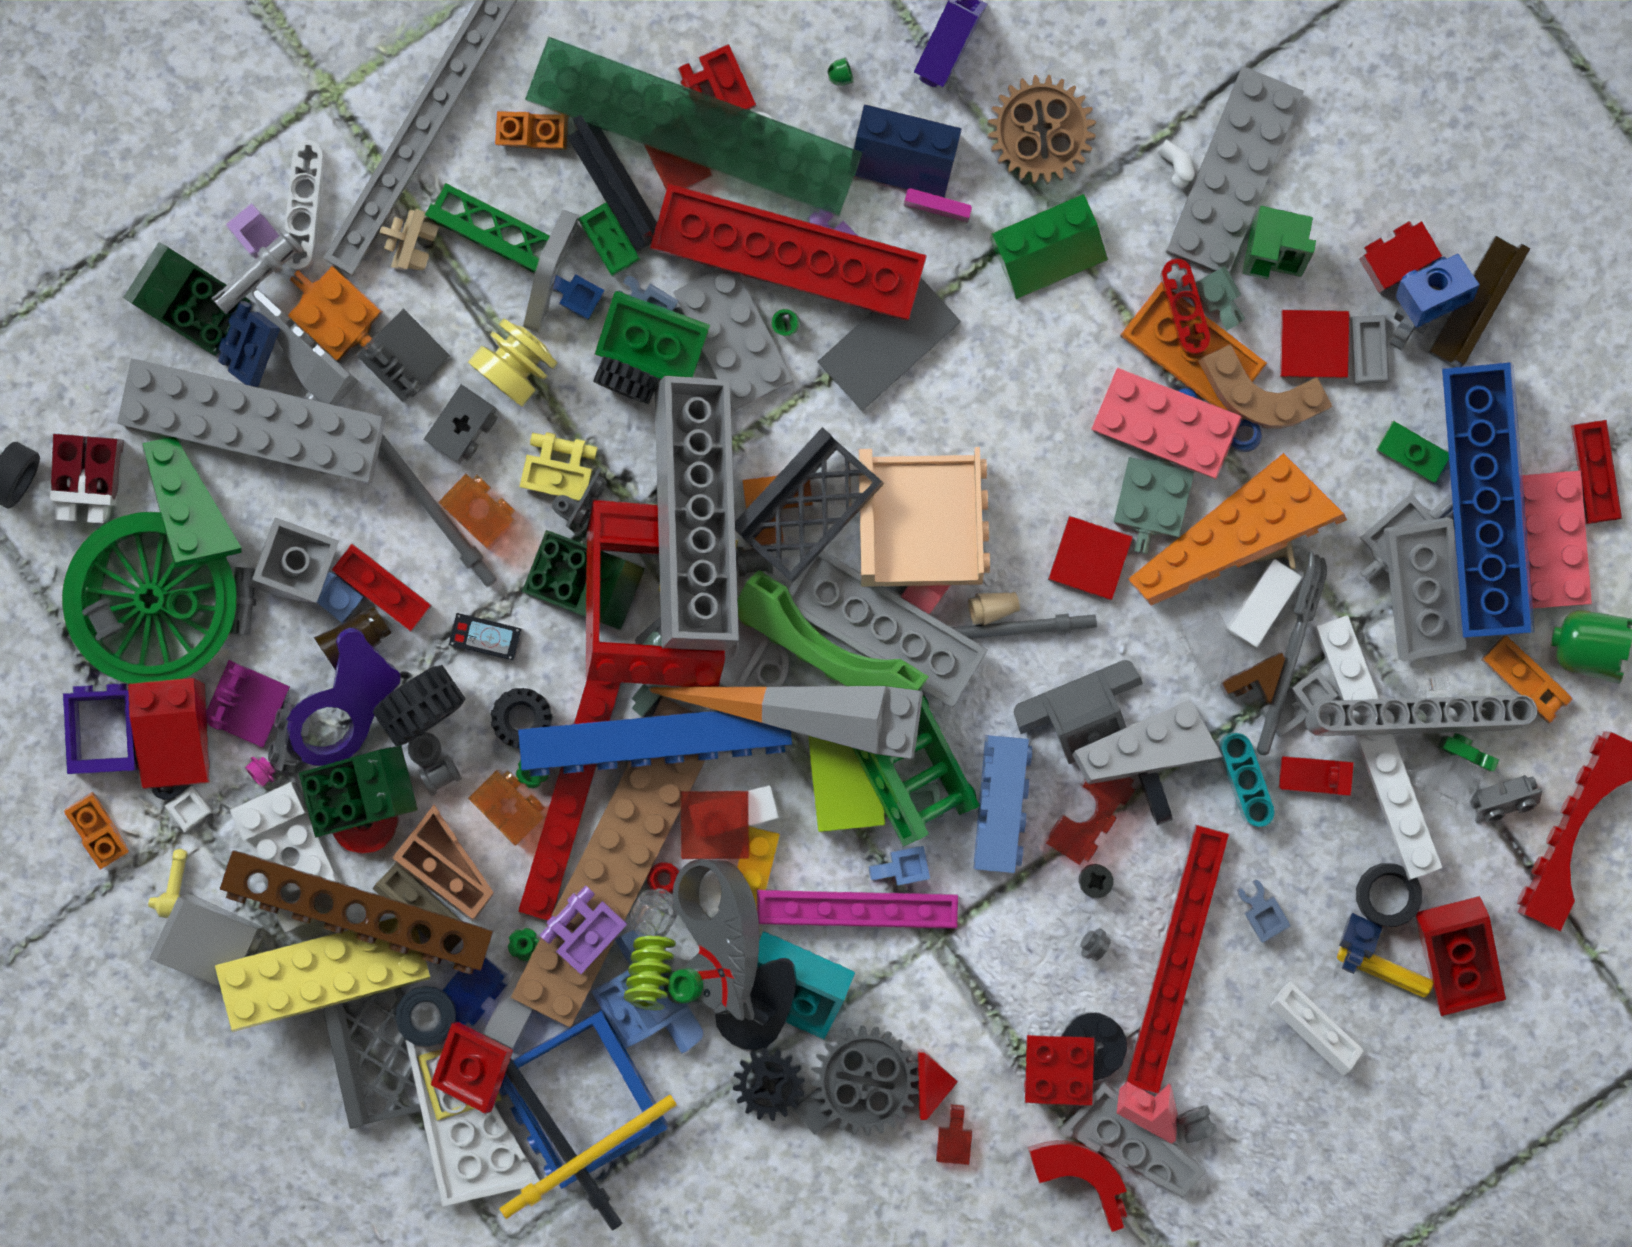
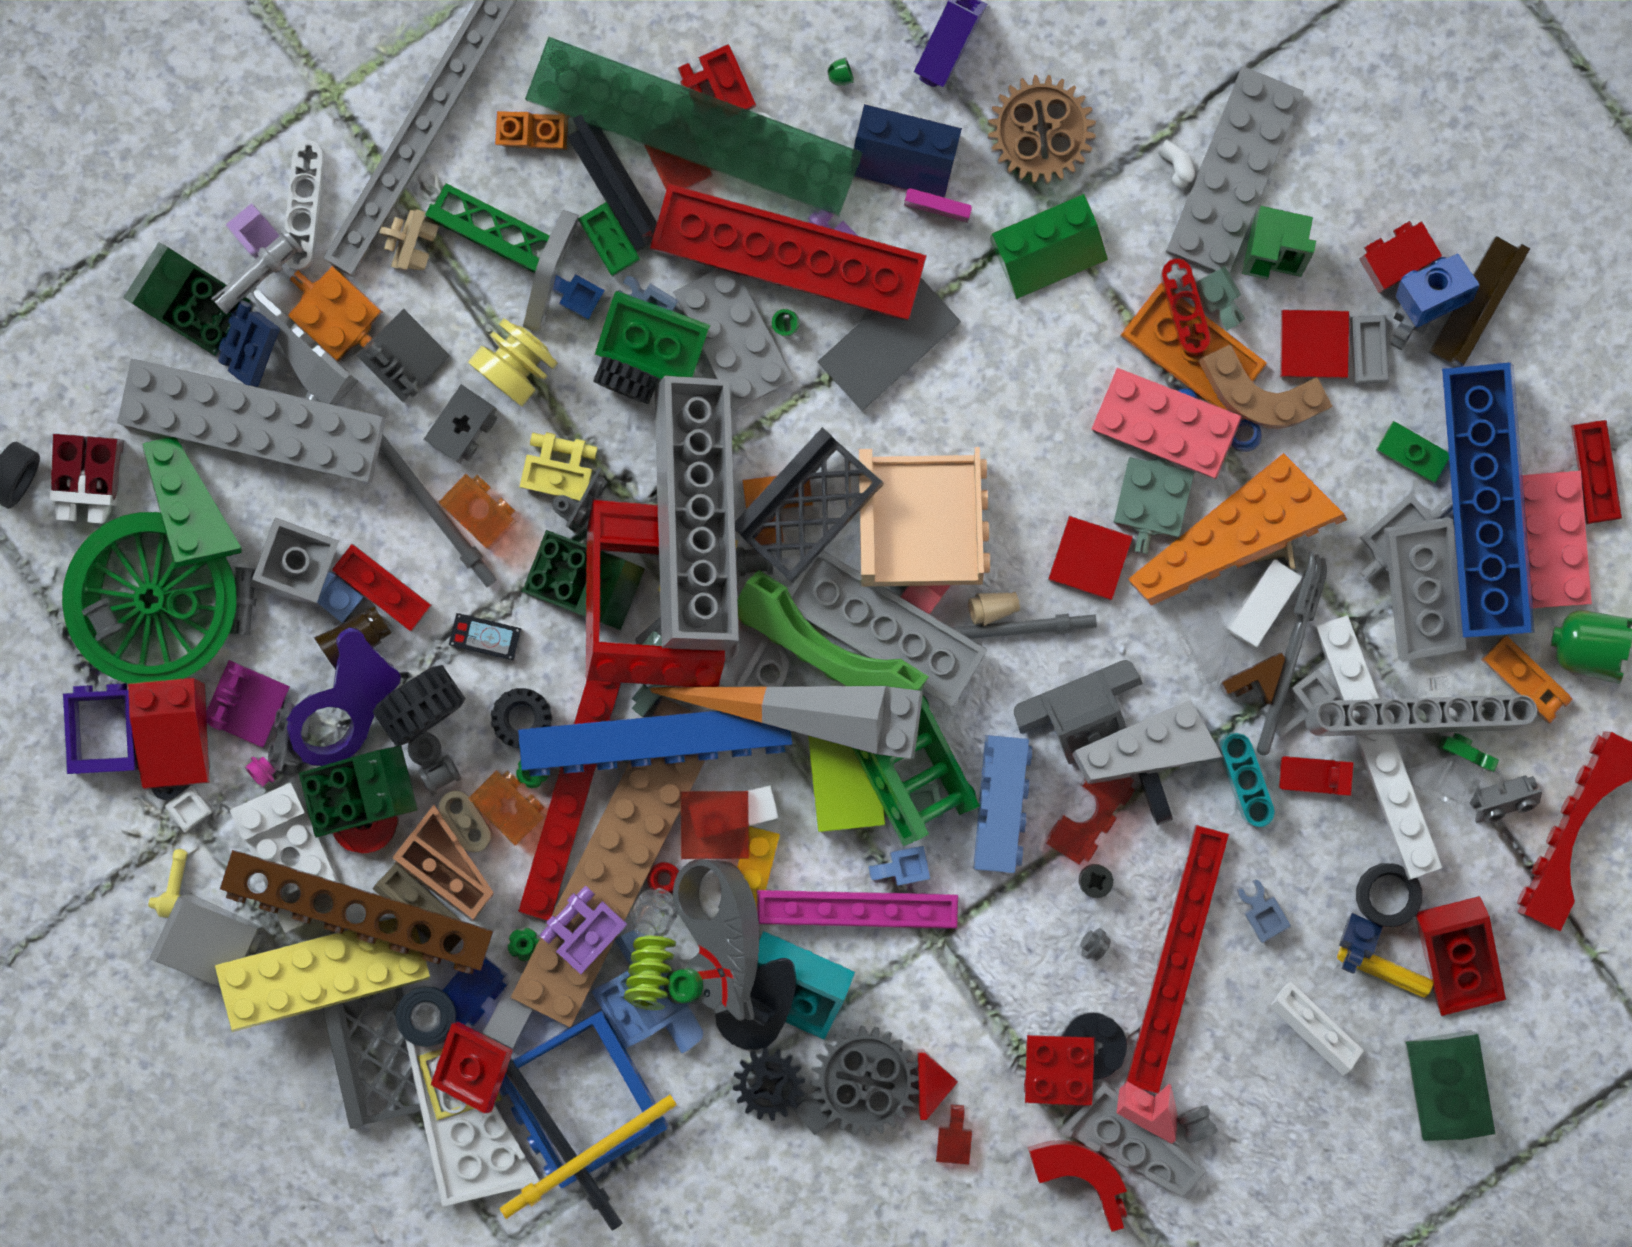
(96, 830): orange slope -> none
(464, 822): none -> dark tan plate
(1450, 1086): none -> clear green slope

